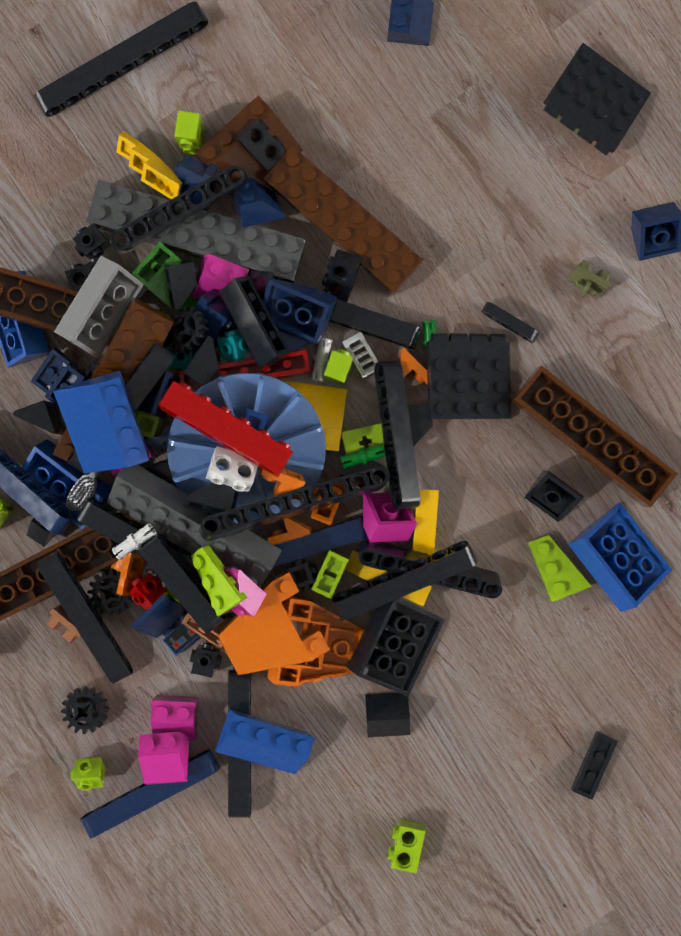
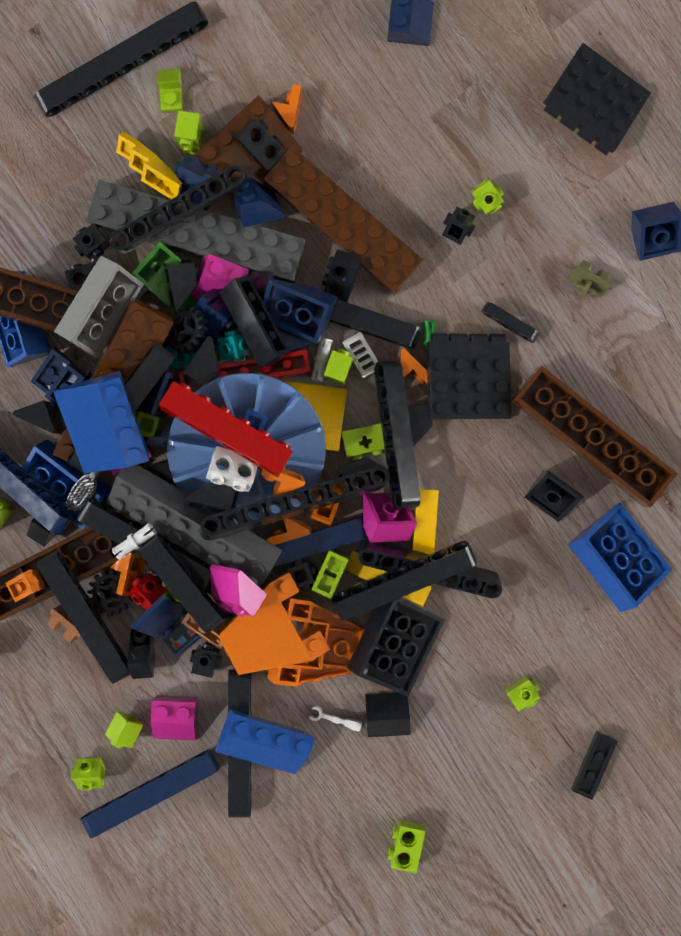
(25, 584): none -> orange slope
(92, 717): black gear -> none
(123, 730): none -> lime brick
(141, 655): none -> black slope
(164, 757): dark pink slope -> none
(170, 90): none -> lime slope
(218, 585): lime wing -> none
(289, 113): none -> orange slope
(353, 724): none -> white piece
(362, 456): green pin -> none
(458, 225): none -> black brick
(484, 189): none -> lime brick
(523, 693): none -> lime brick
(556, 569): lime wing -> none

